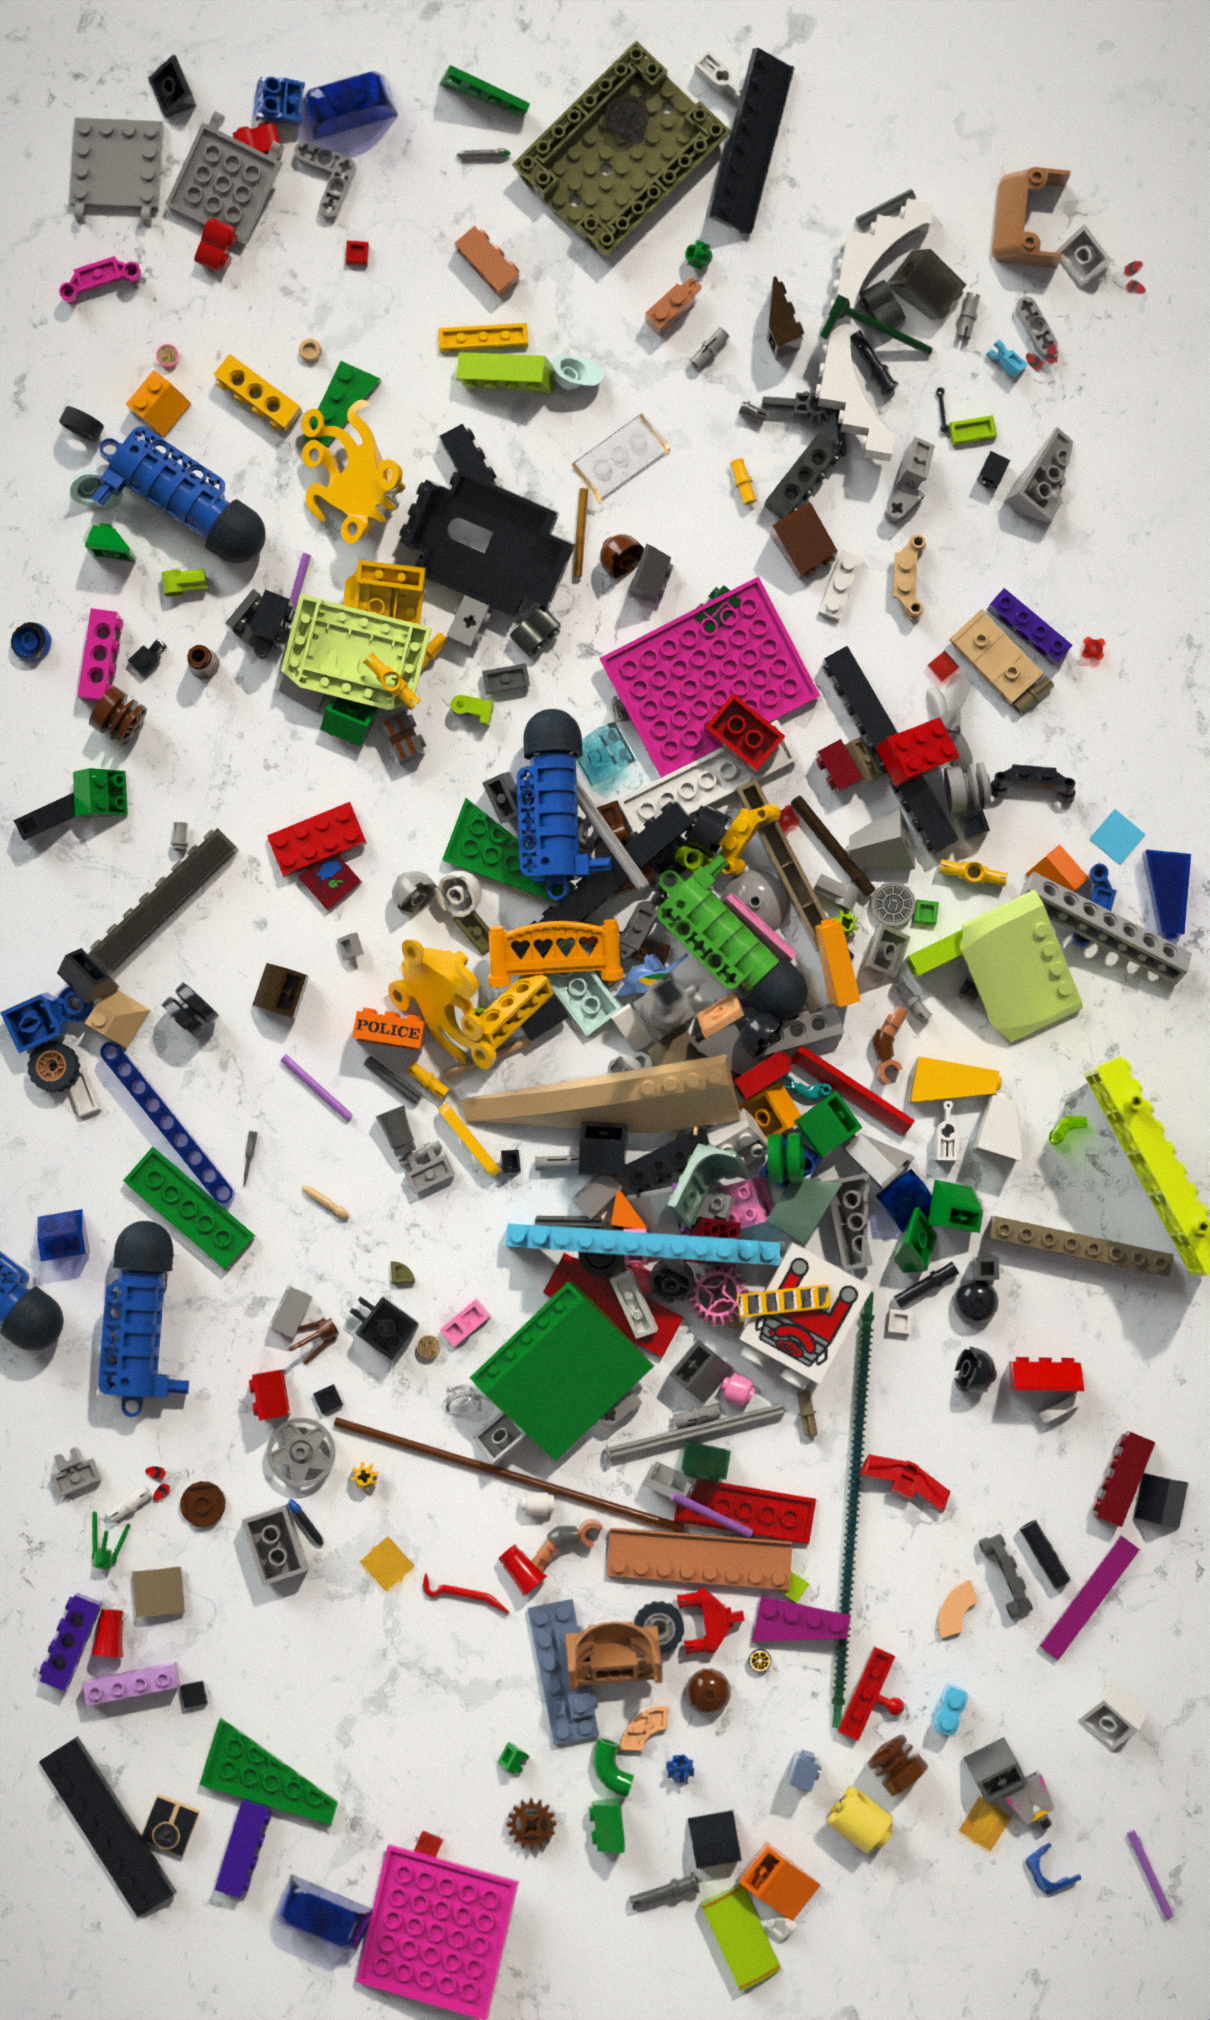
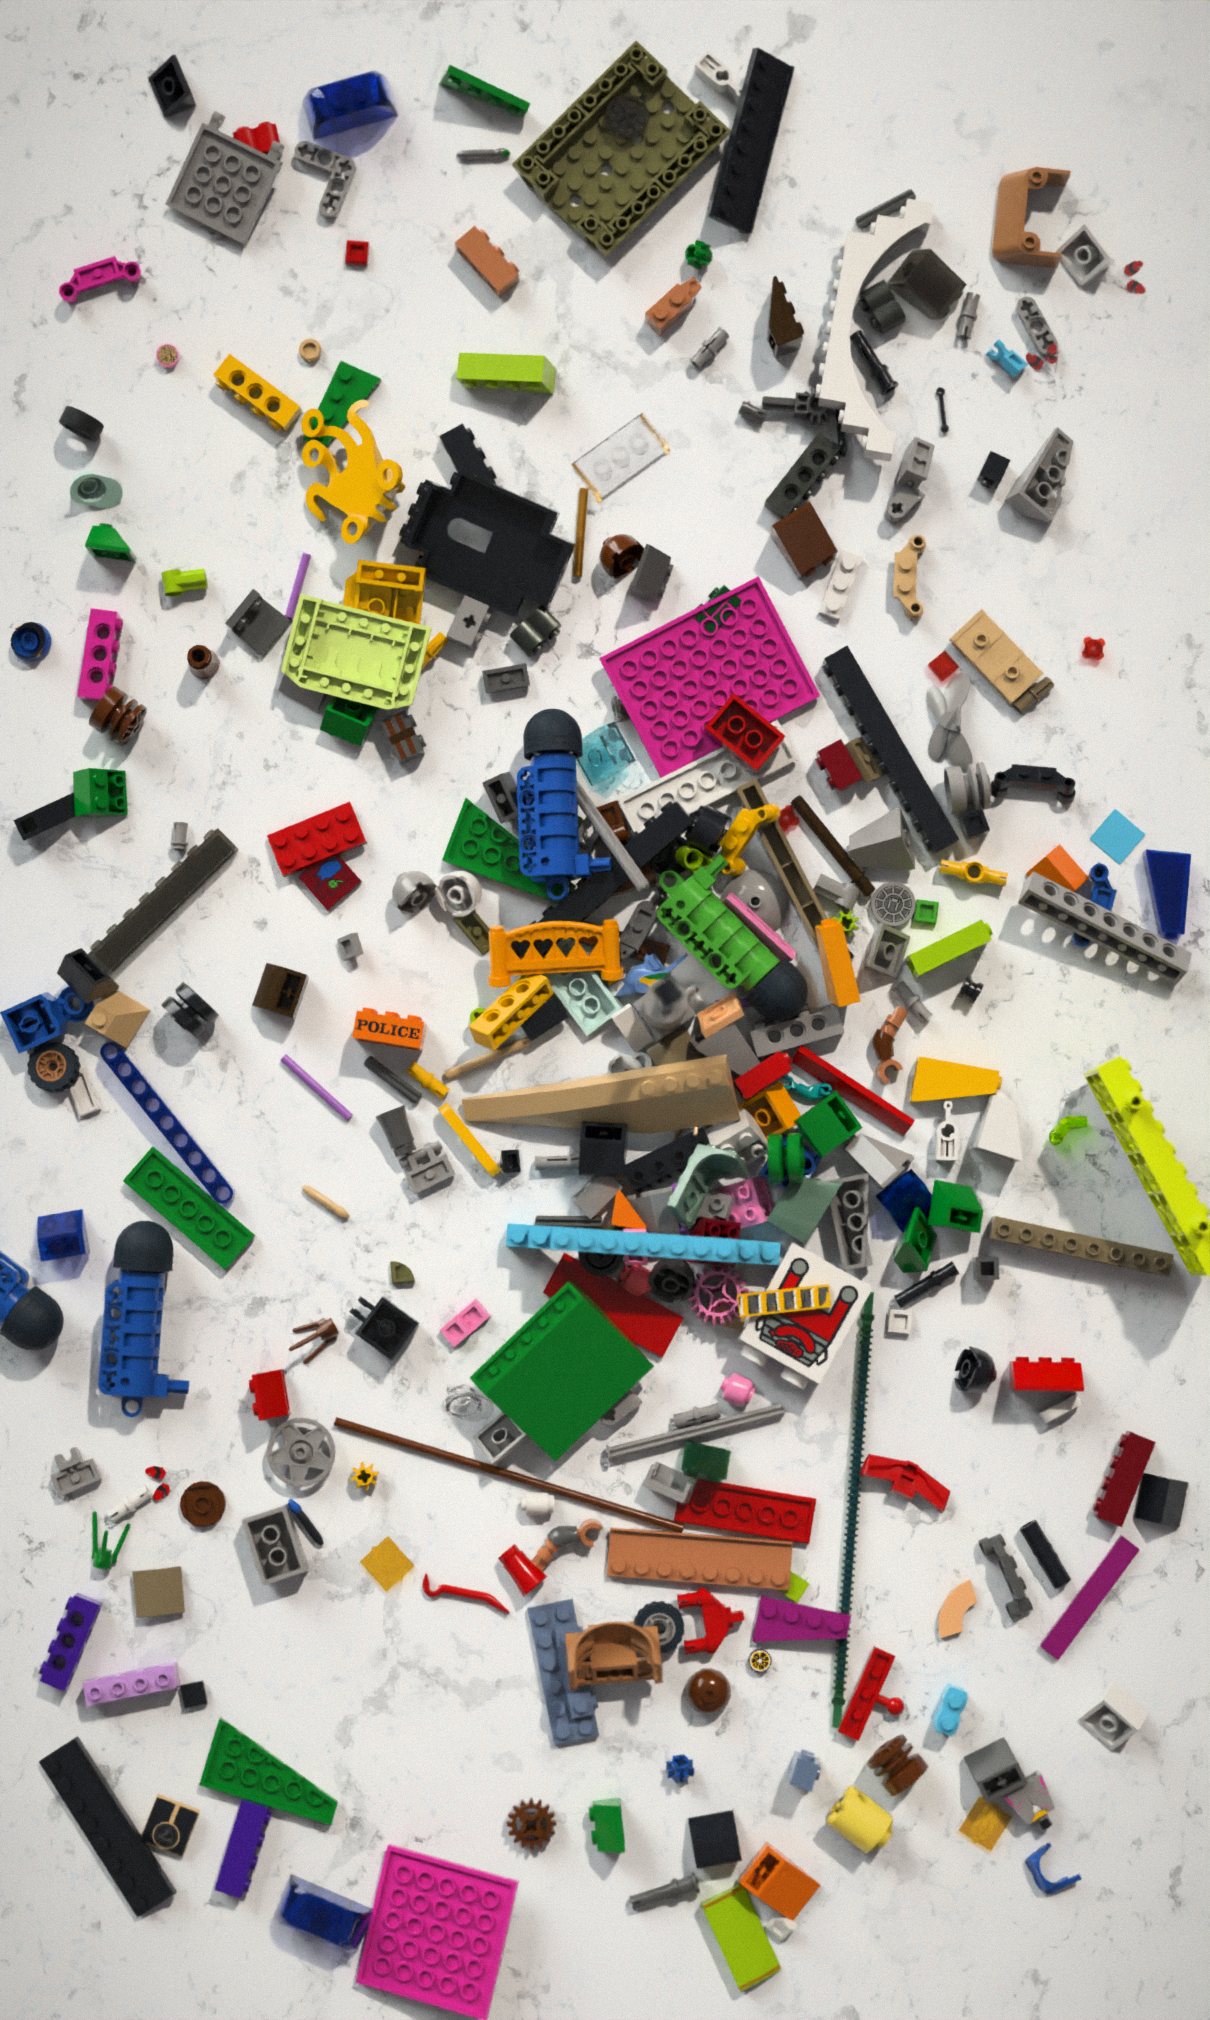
(109, 1634): red plant -> none
(116, 165): light grey plate -> none
(145, 659): black plate -> none
(158, 403): light orange slope -> none
(215, 244): red brick -> none
(229, 528): blue piece -> none
(249, 1153): flat silver piece -> none
(271, 622): black hinge -> none
(278, 100): blue slope -> none
(290, 1311): light grey hinge -> none
(328, 1398): black tile -> none
(383, 672): yellow pin -> none
(428, 1843): clear red tile -> none
(429, 1346): tile -> none
(438, 984): yellow hips -> none
(475, 707): lime leg -> none
(483, 337): yellow tile -> none
(512, 1757): green tile -> none
(576, 371): light aqua piece -> none
(607, 1770): green cylinder -> none
(633, 1303): white plate -> none
(643, 1727): light nougat tile -> none
(700, 1370): dark grey slope -> none
(704, 1511): medium lavender bar -> none
(743, 481): yellow pin -> none
(759, 1032): black cylinder -> none
(807, 1413): dark tan axle -> none
(842, 307): dark green bar -> none
(917, 751): red brick -> none
(972, 430): lime tile -> none
(975, 1301): black cylinder -> none
(1019, 967): yellowish green slope -> none
(1029, 627): dark purple brick -> none
(1150, 1875): medium lavender bar -> none

